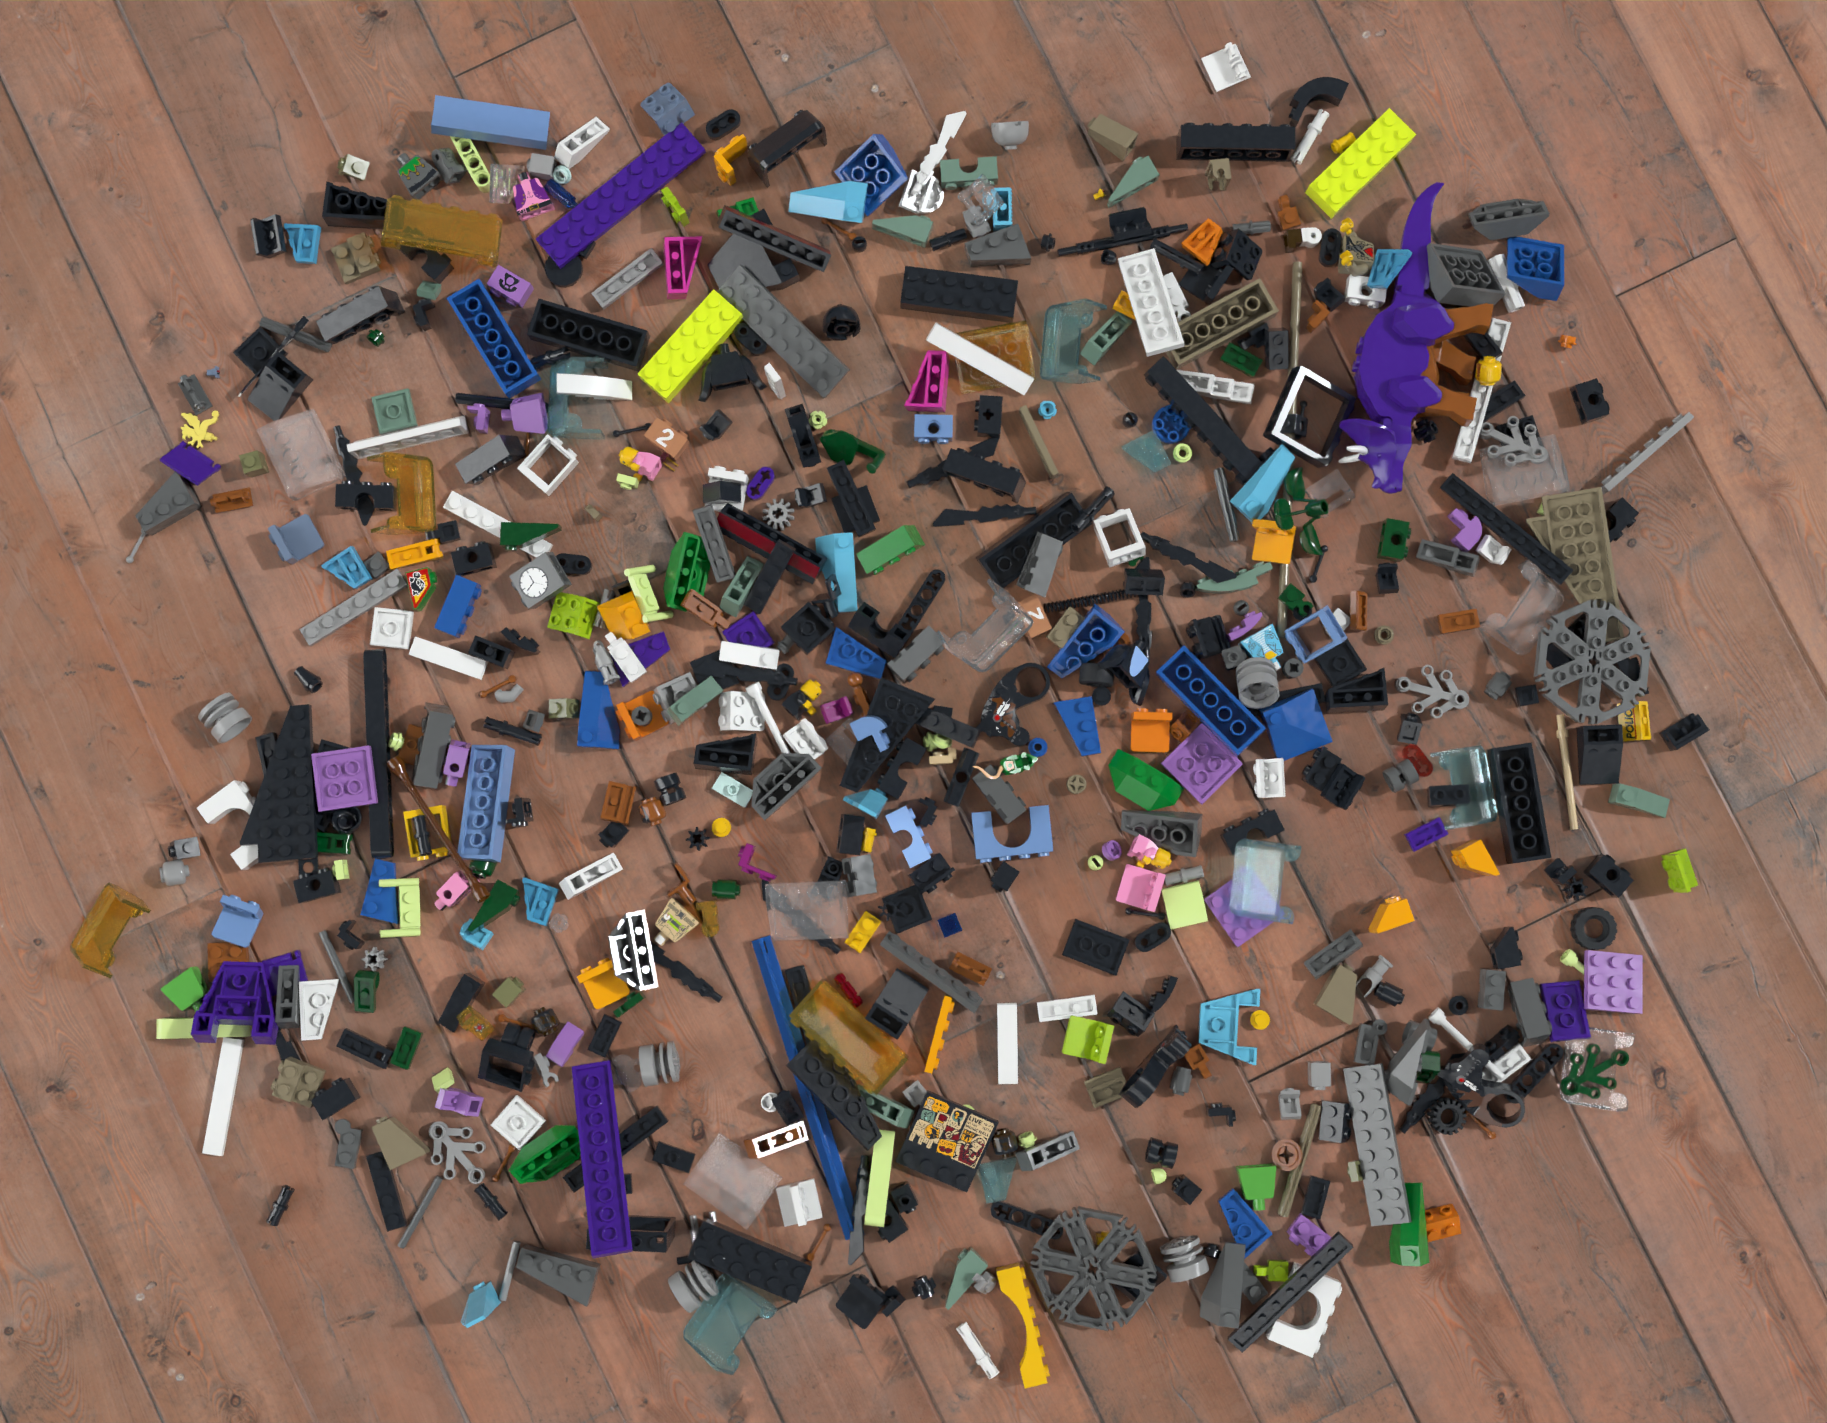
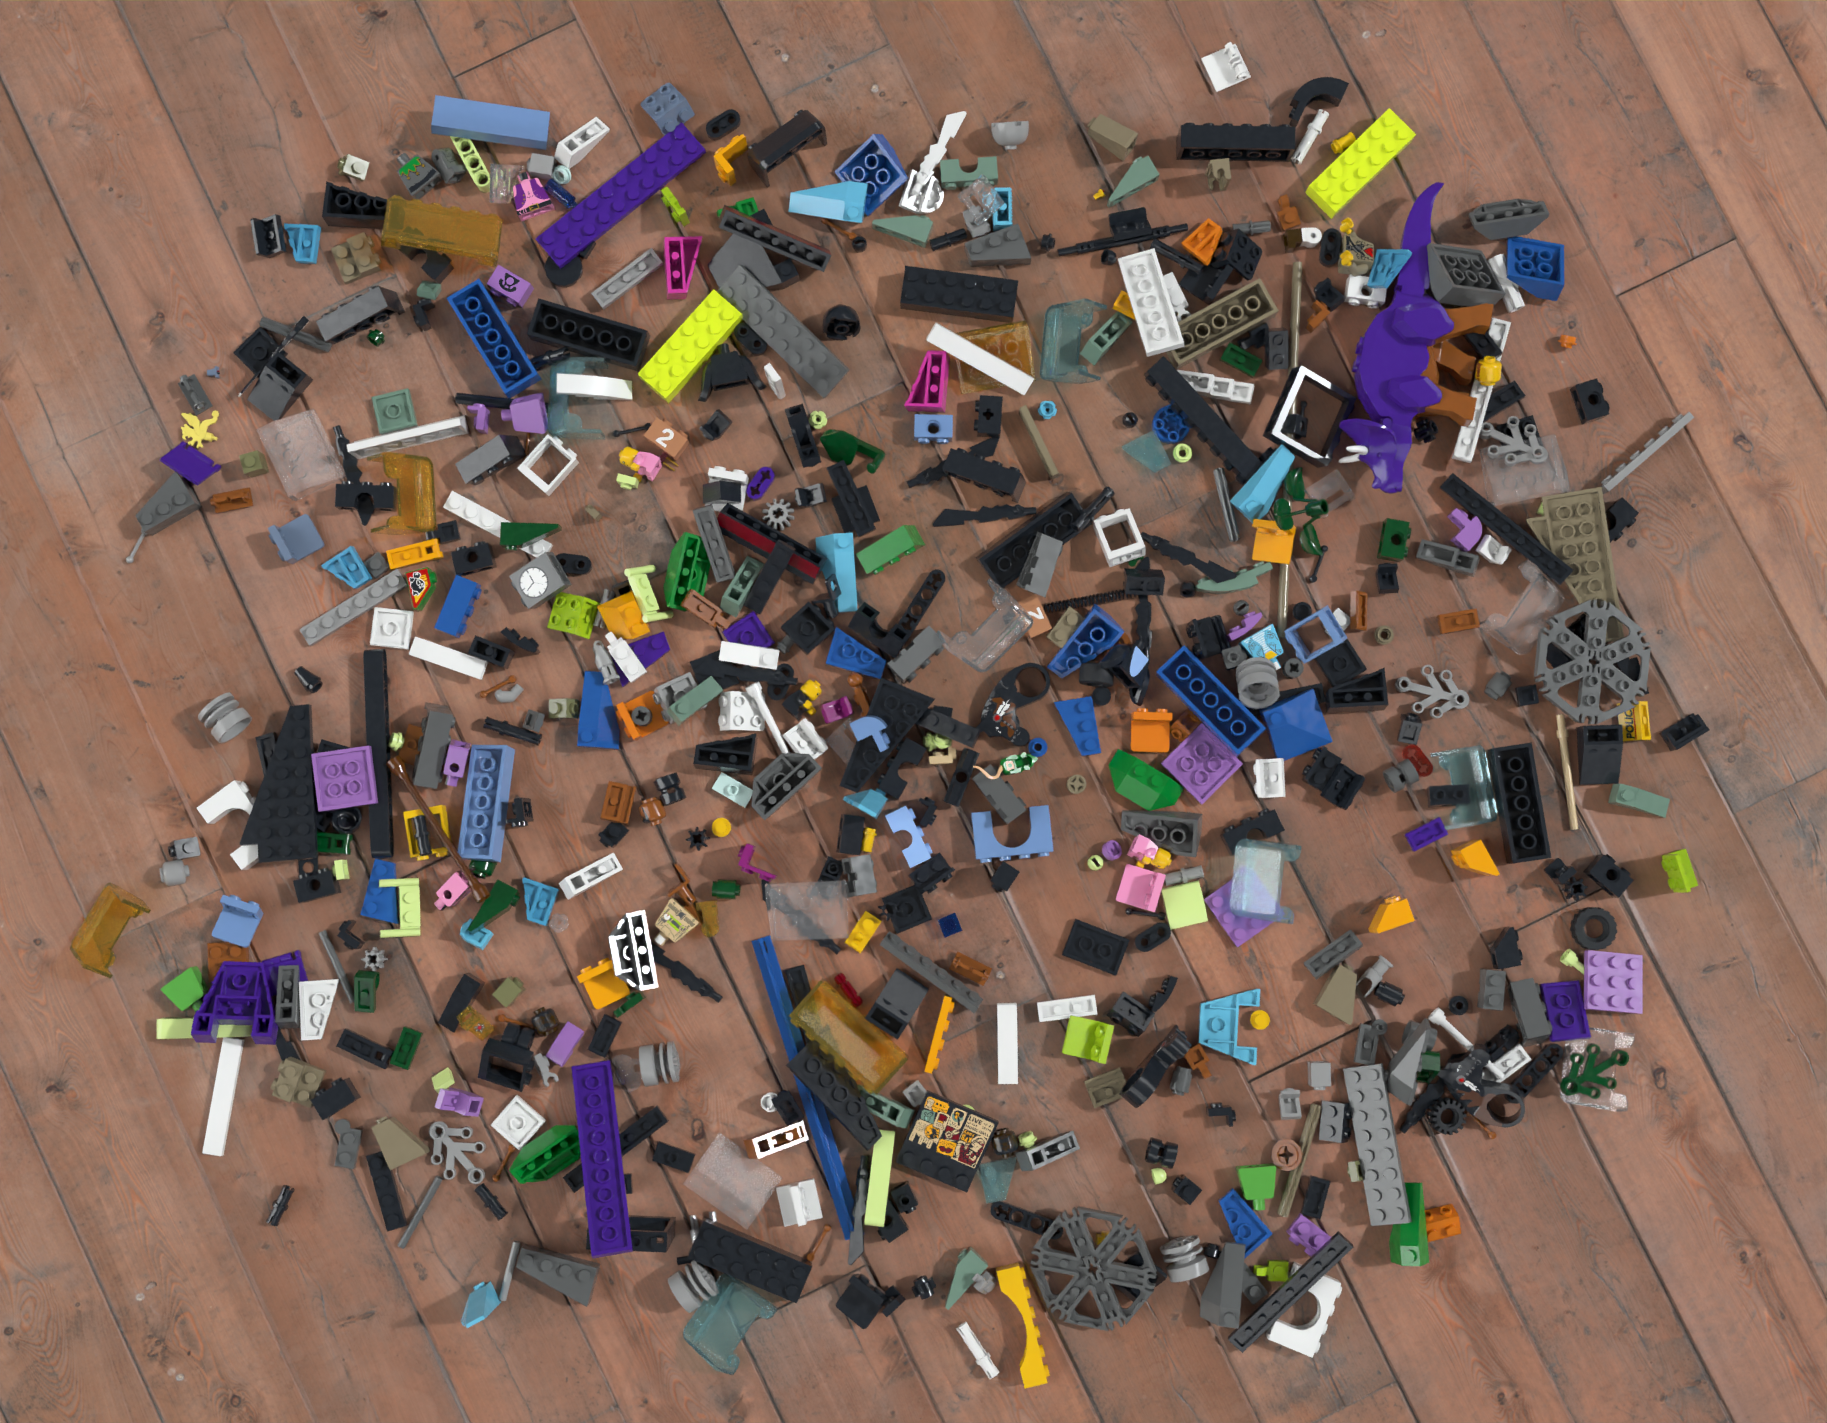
(1293, 598): dark green plate -> none

